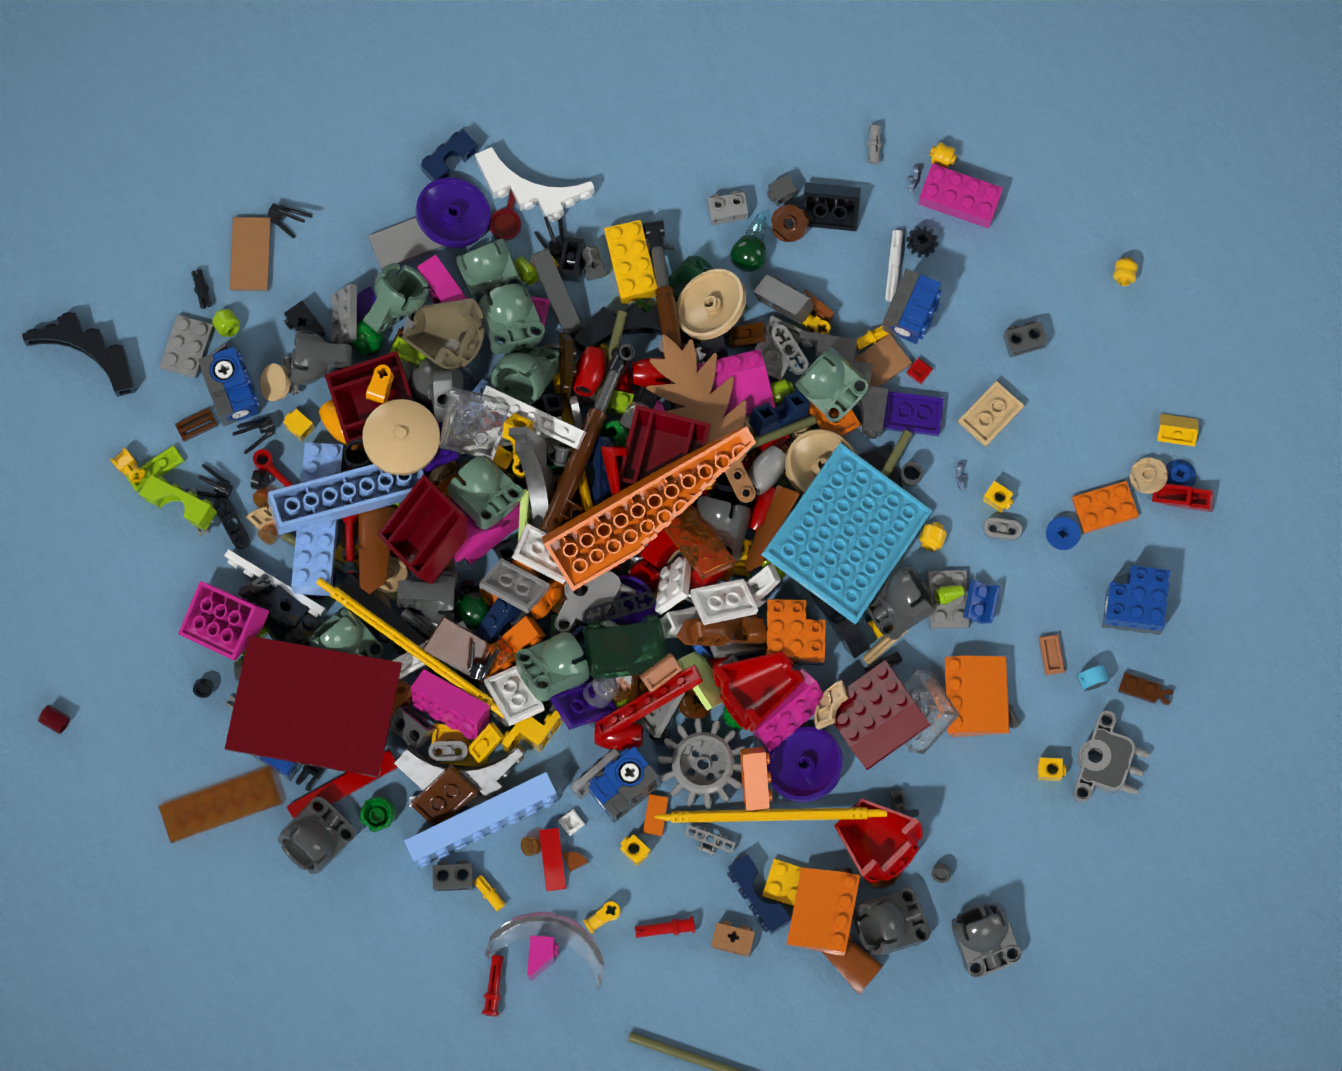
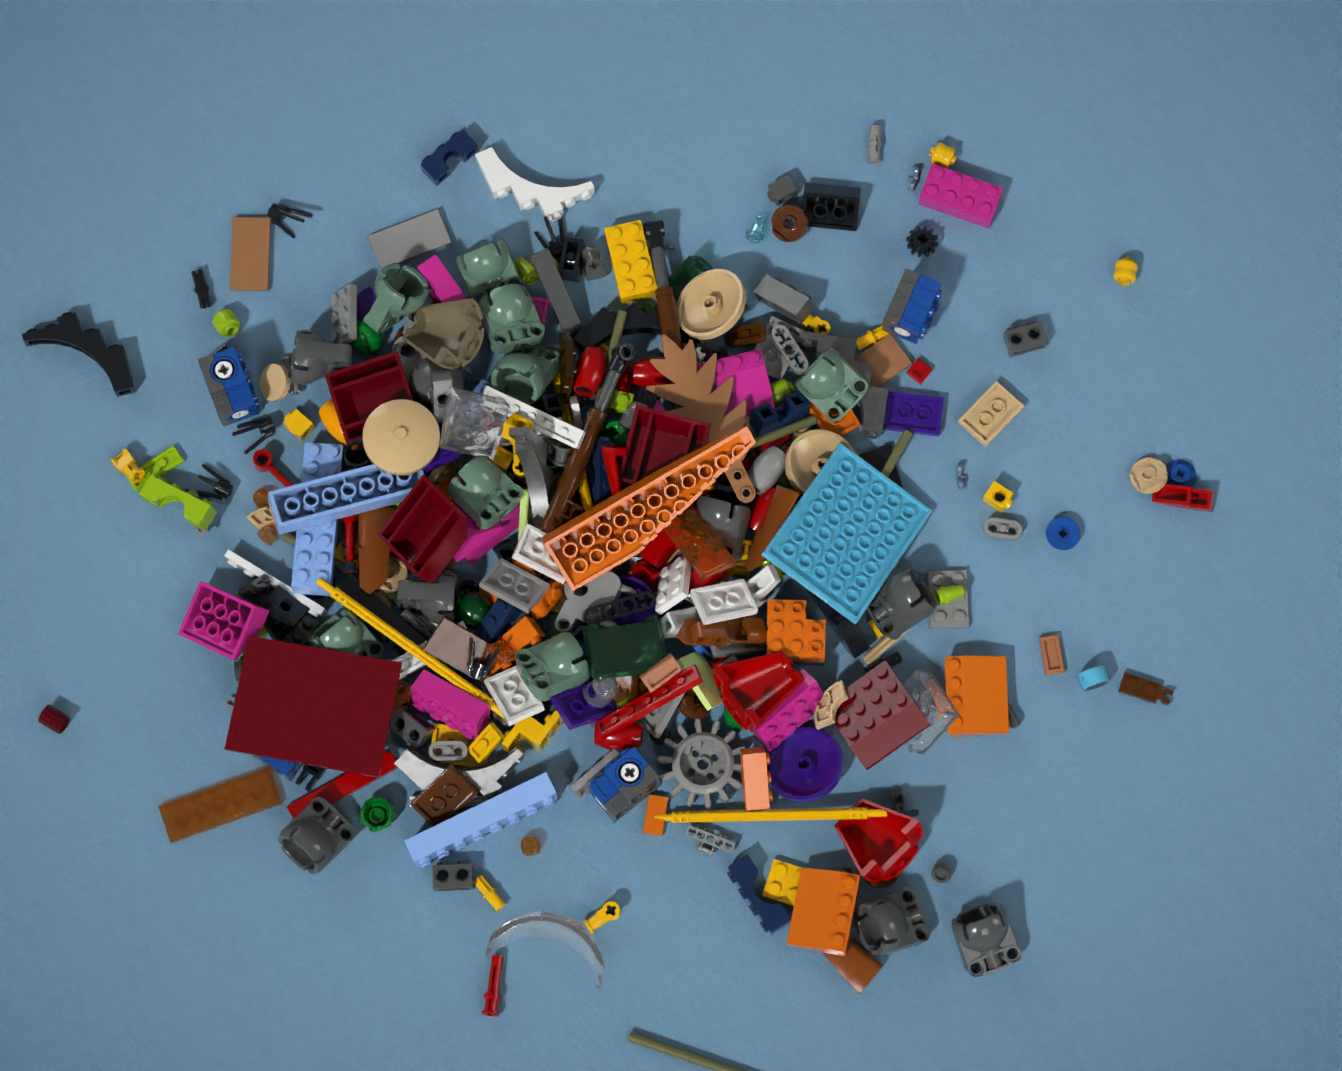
(185, 346): light grey plate -> none
(193, 418): reddish brown tile -> none
(203, 688): black tile -> none
(243, 533): black beam -> none
(257, 479): black tile -> none
(301, 314): black brick -> none
(380, 387): light orange piece -> none
(407, 352): lime tile -> none
(452, 212): dark purple dish -> none
(505, 222): piece -> none
(541, 954): dark pink slope -> none
(552, 859): red slope -> none
(571, 822): white tile -> none
(574, 860): dark orange tile -> none
(636, 858): yellow brick -> none
(675, 926): red pin -> none
(722, 942): medium nougat brick -> none
(727, 208): light grey brick -> none
(748, 253): dark green helmet -> none
(821, 309): dark orange plate -> none
(894, 264): white axle -> none
(915, 465): dark grey piece -> none
(932, 536): yellow head -> none
(981, 602): blue bracket -> none
(1043, 774): yellow brick -> none
(1105, 507): orange plate -> none
(1115, 763): light grey piece -> none
(1139, 603): blue piece -> none
(1177, 430): yellow panel -> none

